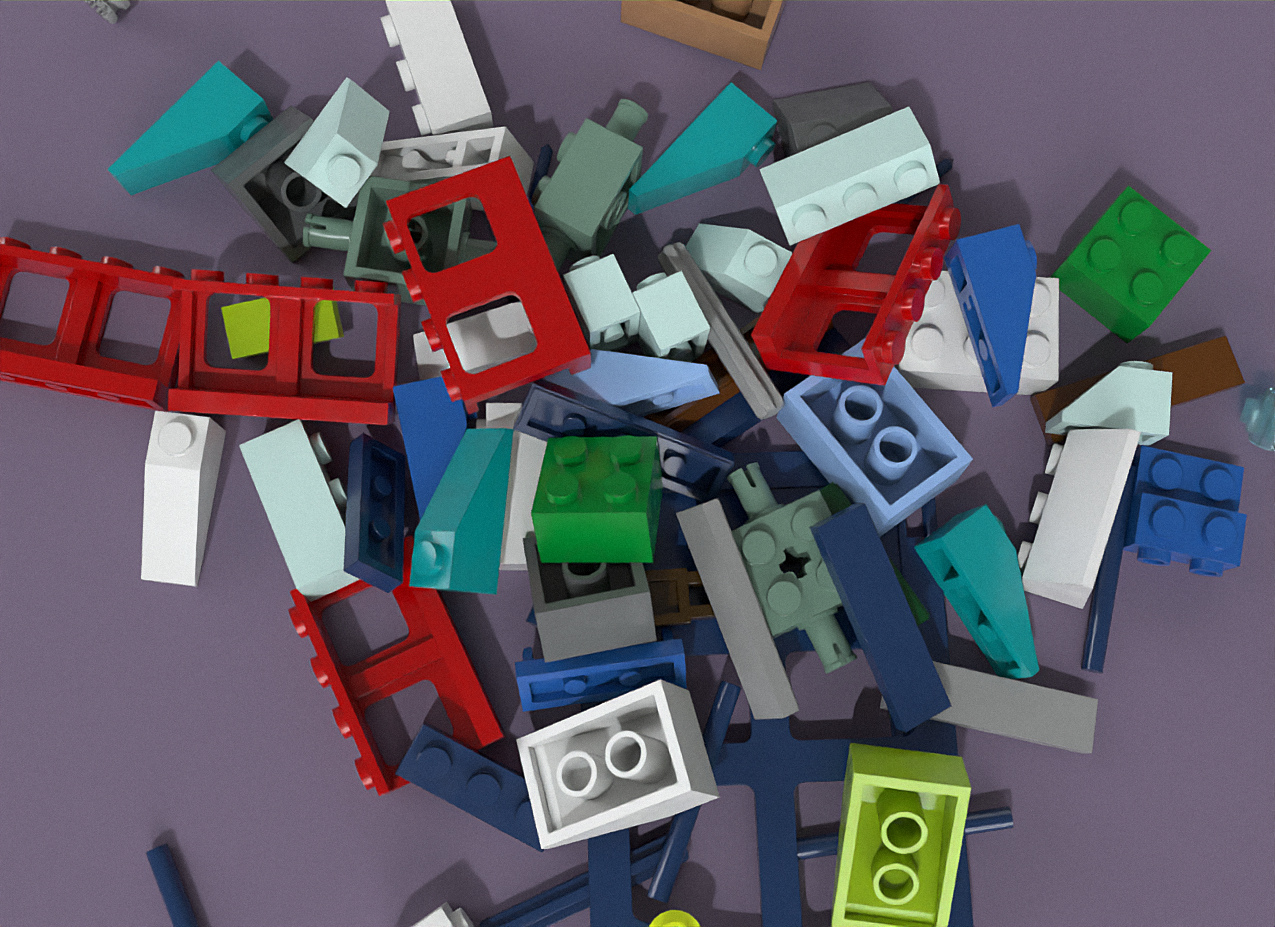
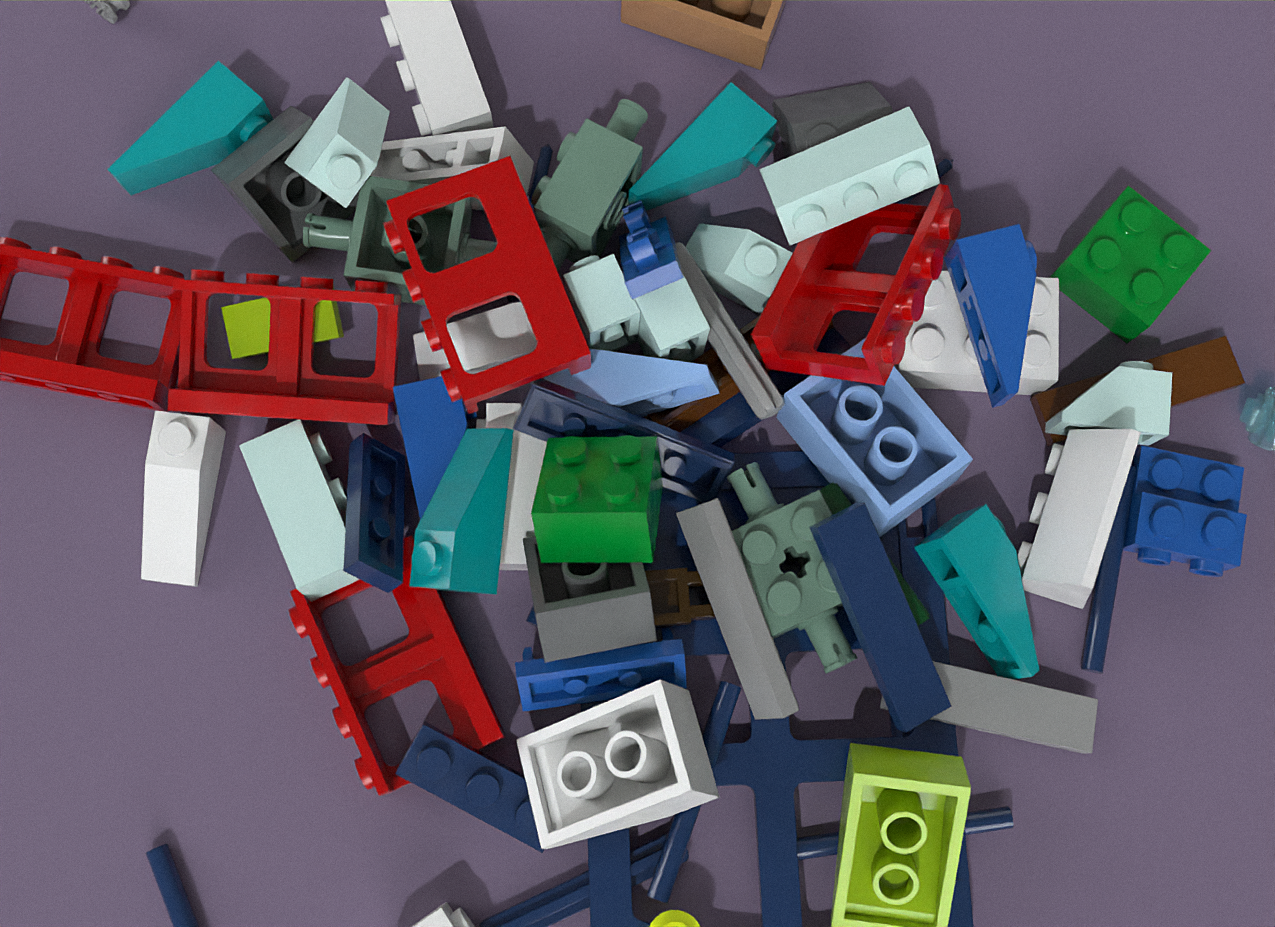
(647, 252): none -> blue plate

